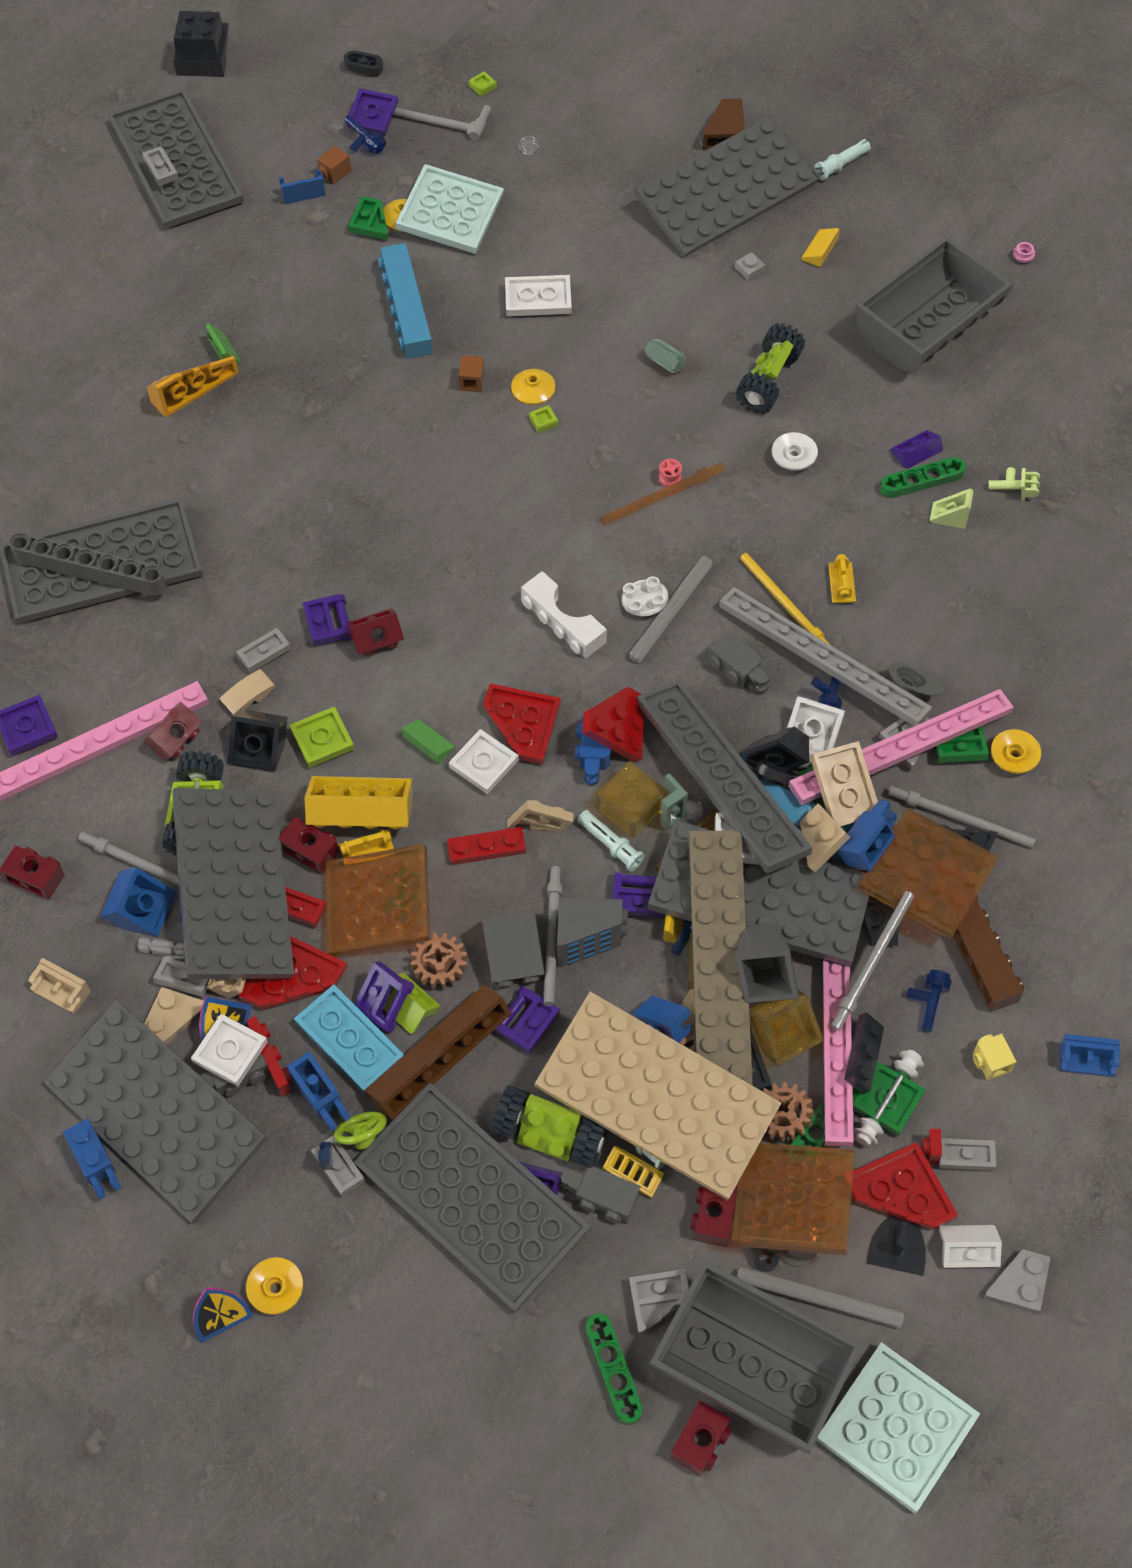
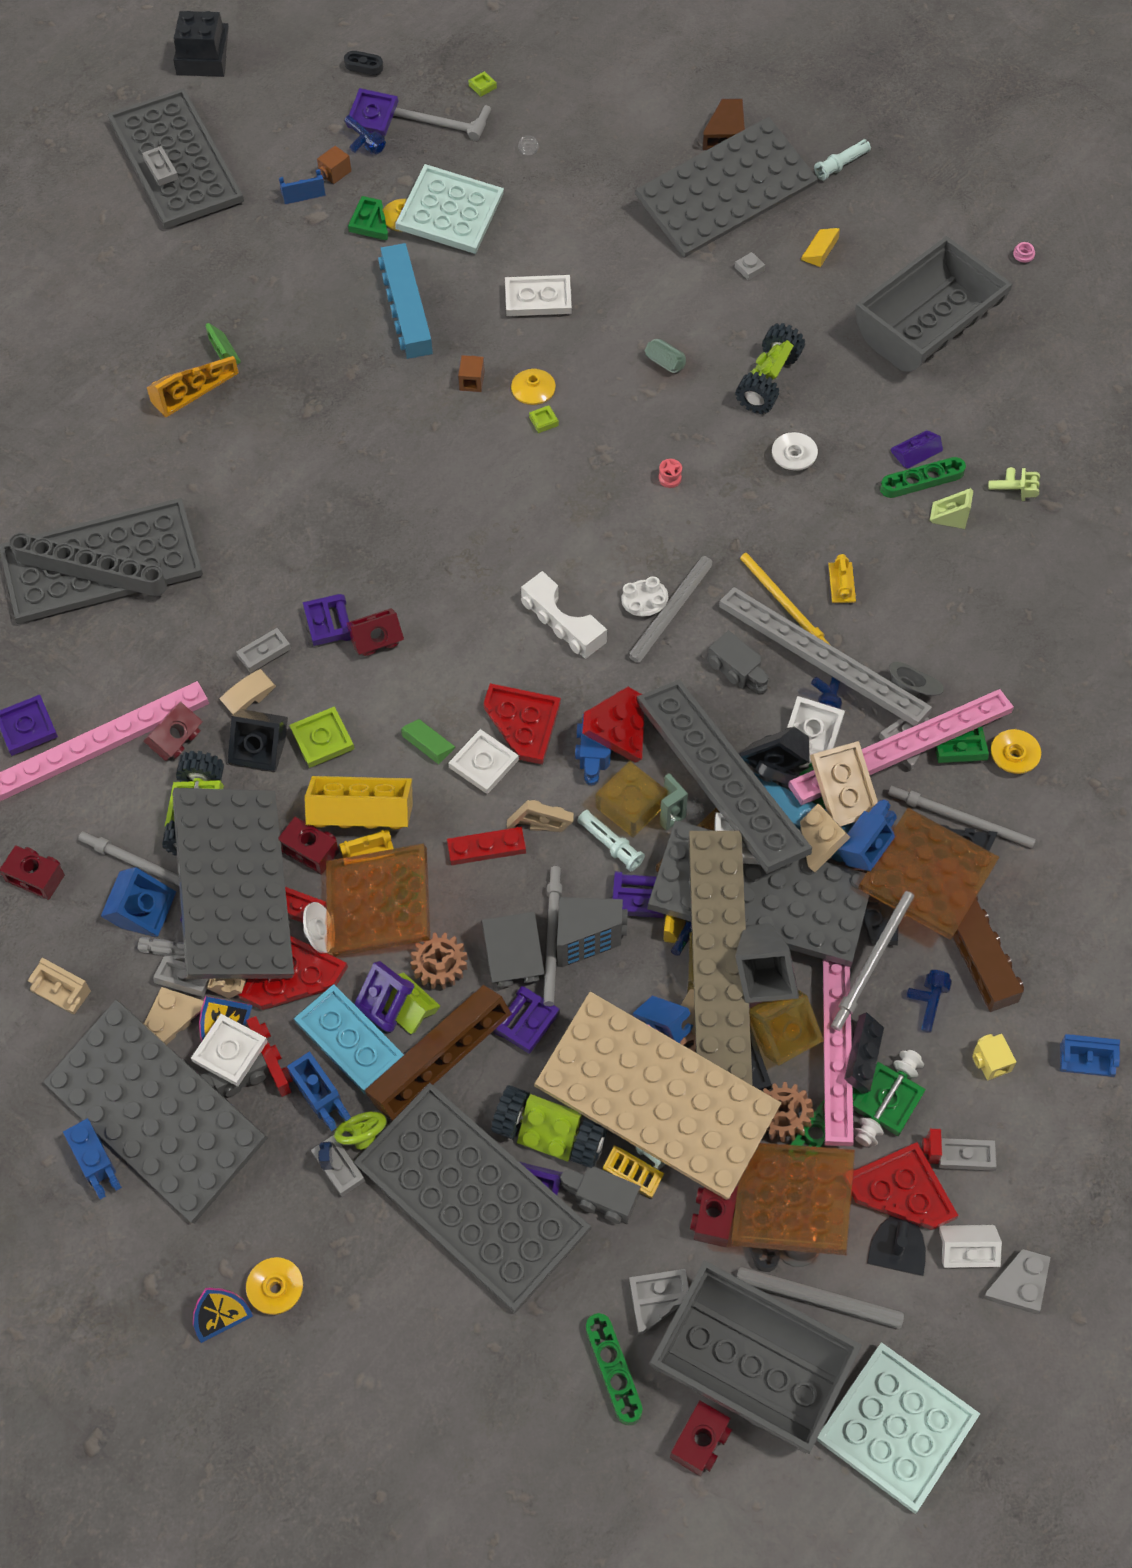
(316, 926): none -> white dish
(701, 475): clear orange bar -> none

